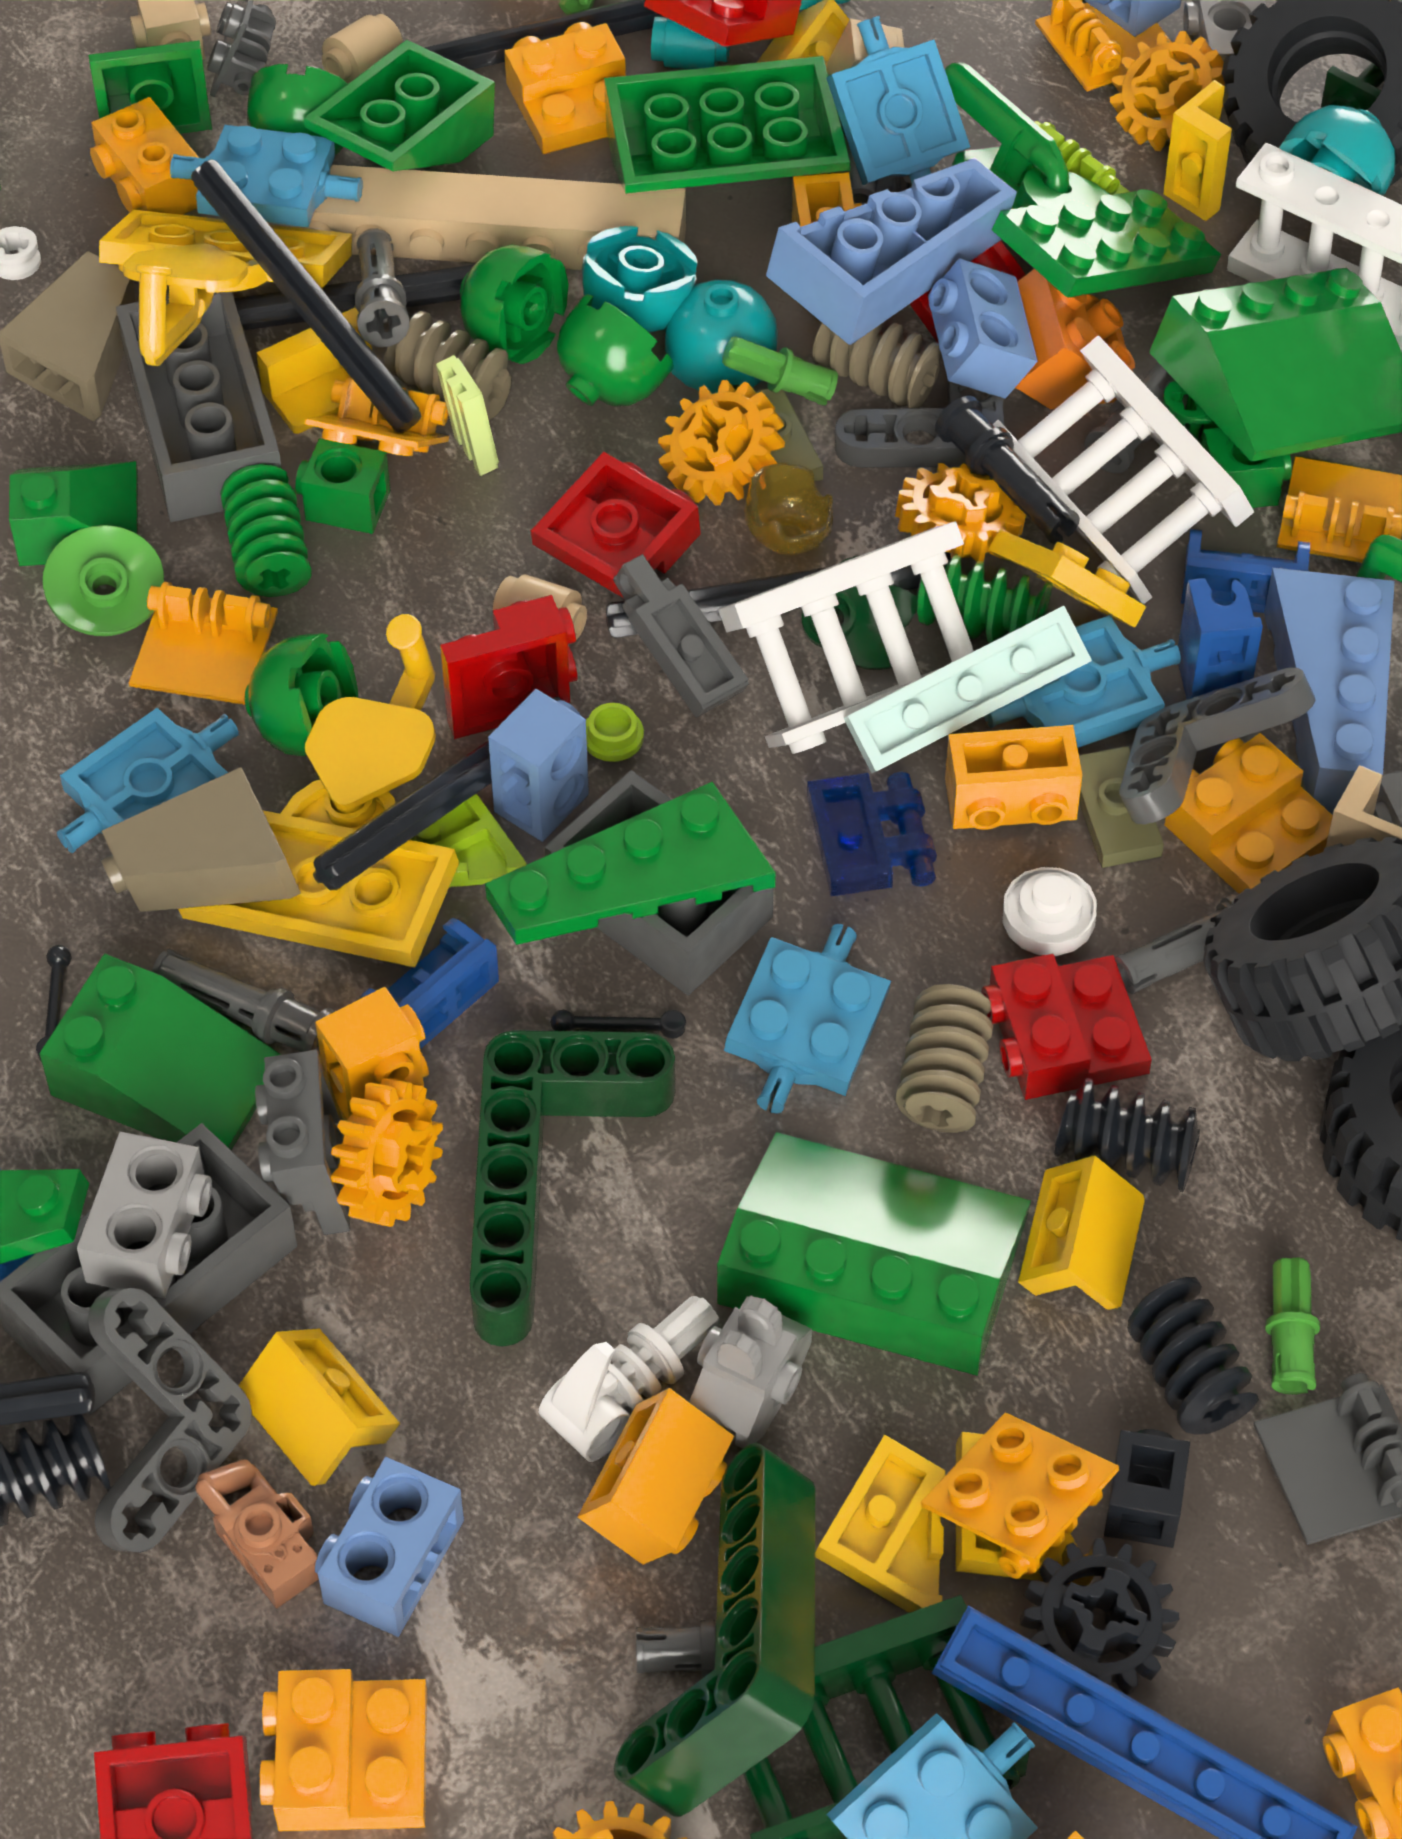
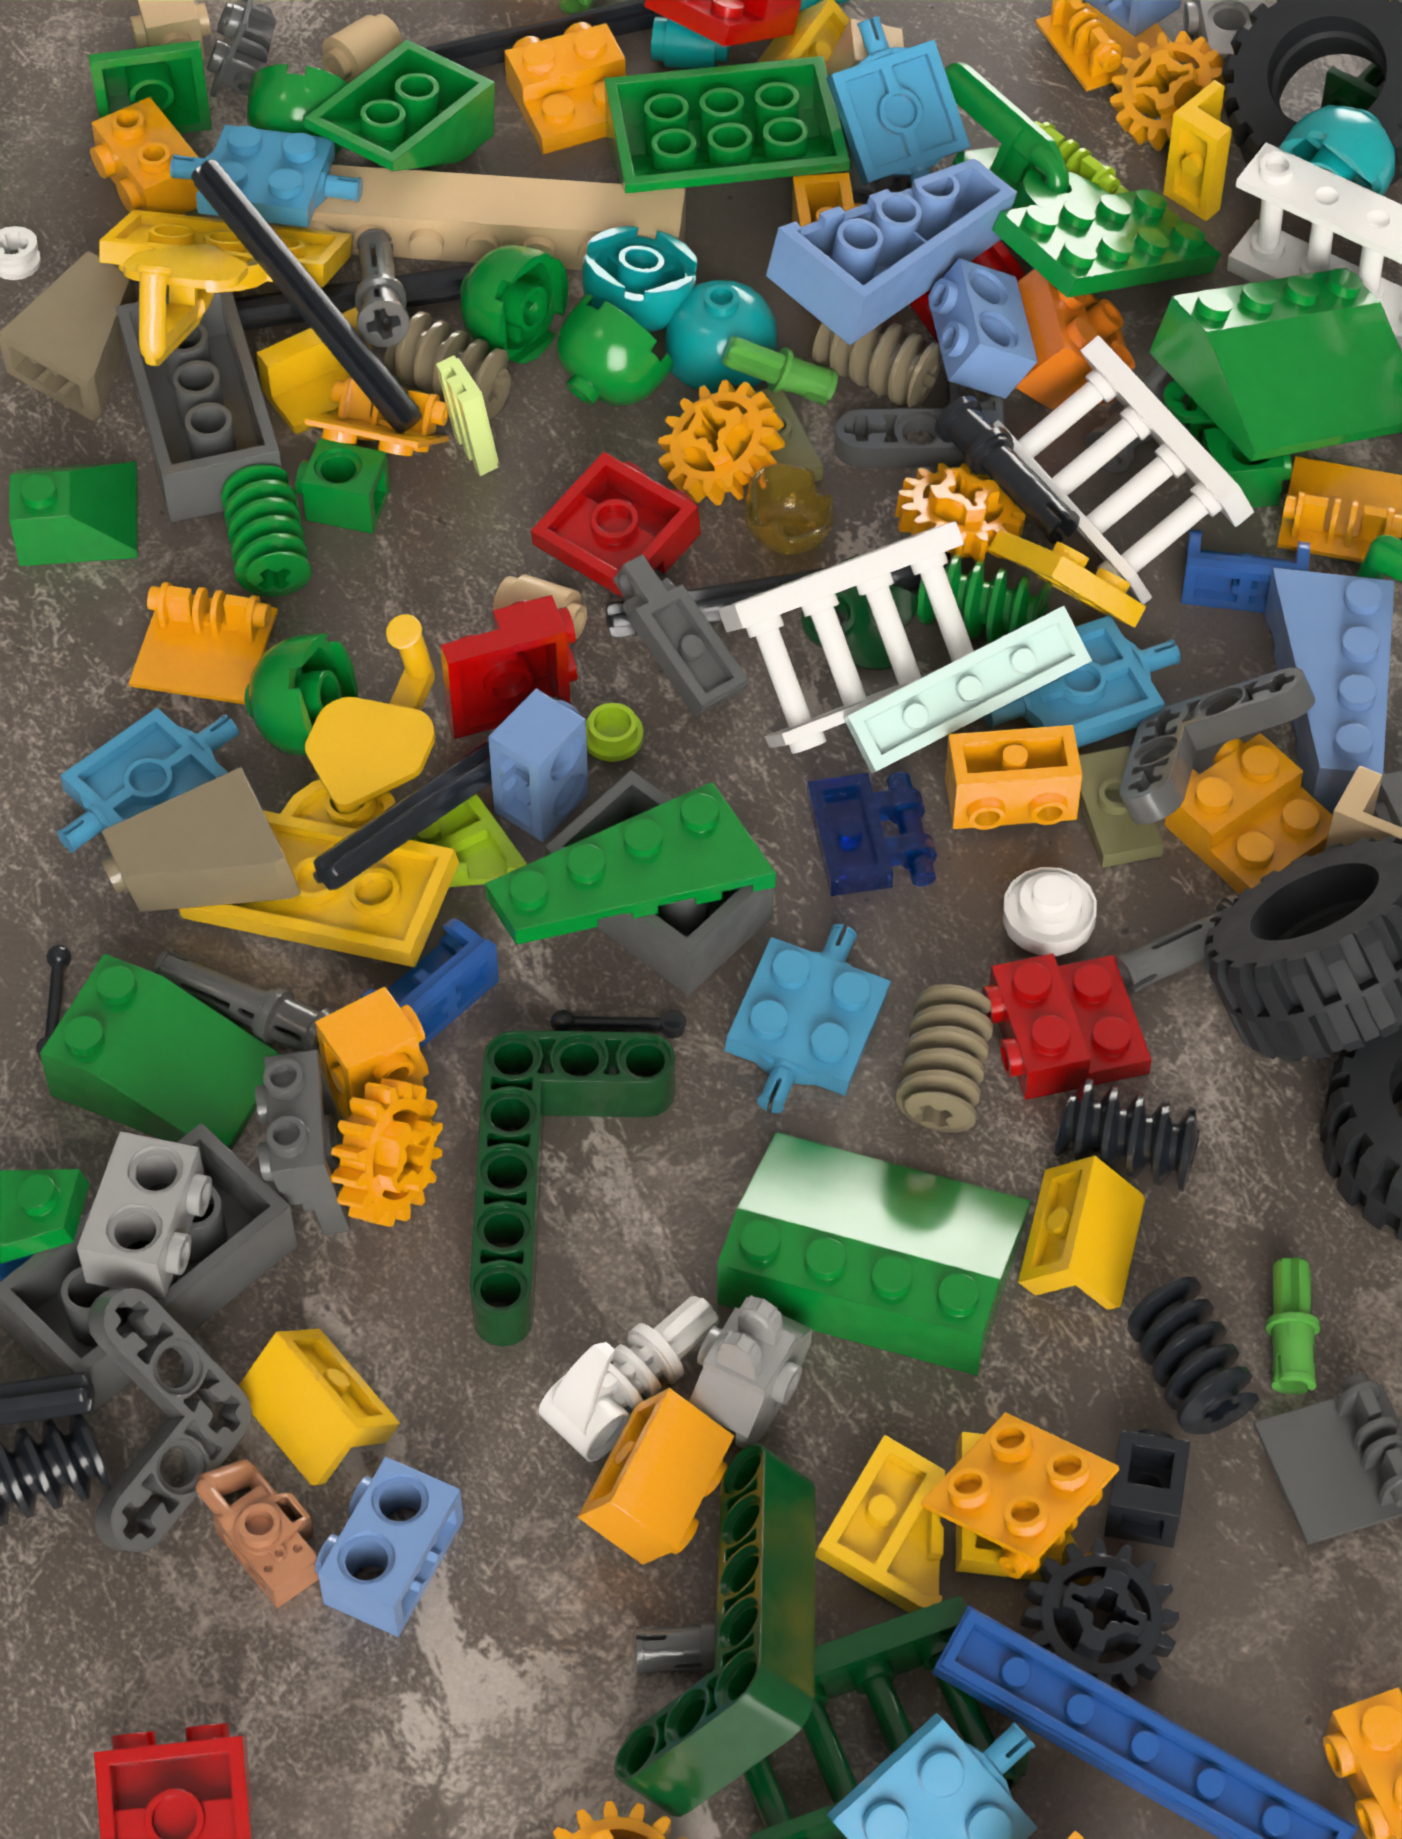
(95, 559): bright green dish -> none
(345, 1752): light orange plate -> none
(1217, 640): blue hinge -> none

